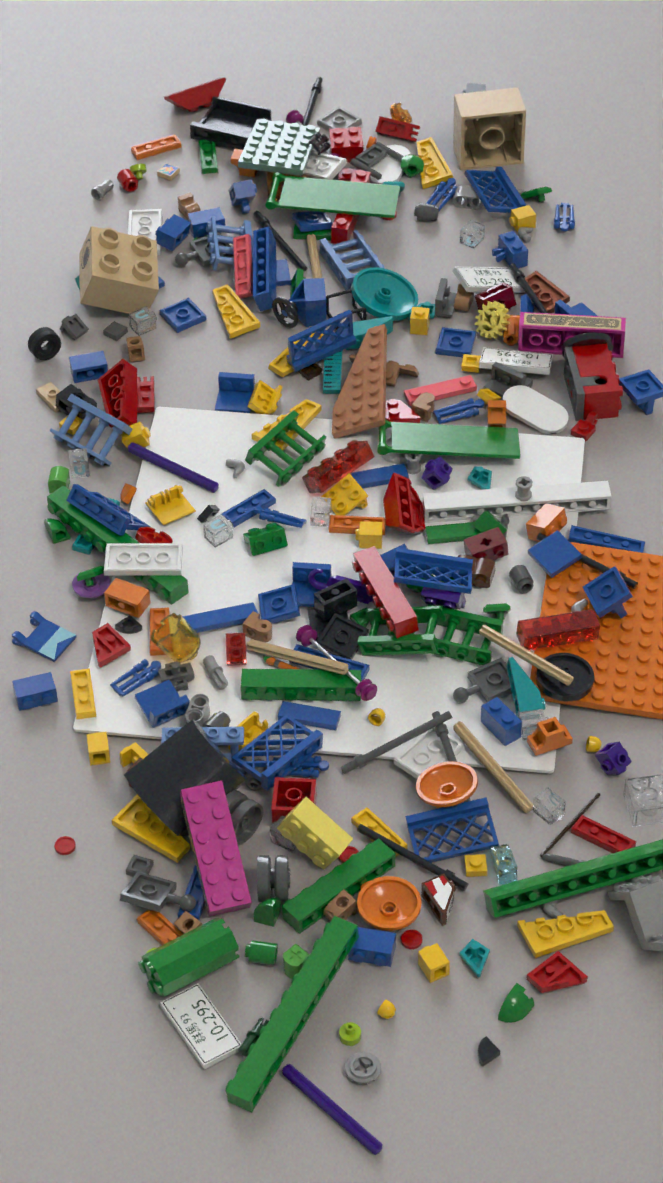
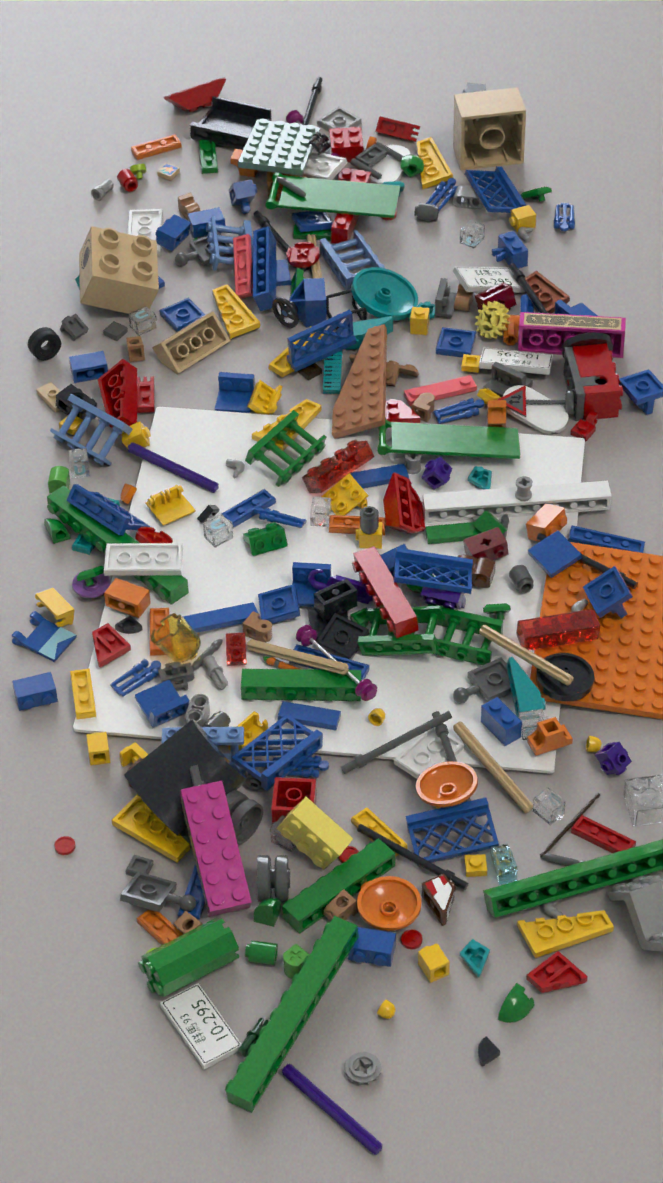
(56, 605): none -> yellow hinge
(192, 343): none -> tan slope
(195, 775): none -> dark grey tile
(210, 651): none -> dark grey piece
(281, 180): none -> dark grey piece
(303, 254): none -> red tile
(350, 1034): lime tile -> none
(369, 520): none -> dark grey brick
(399, 113): clear orange hair -> none
(517, 401): none -> dark grey piece

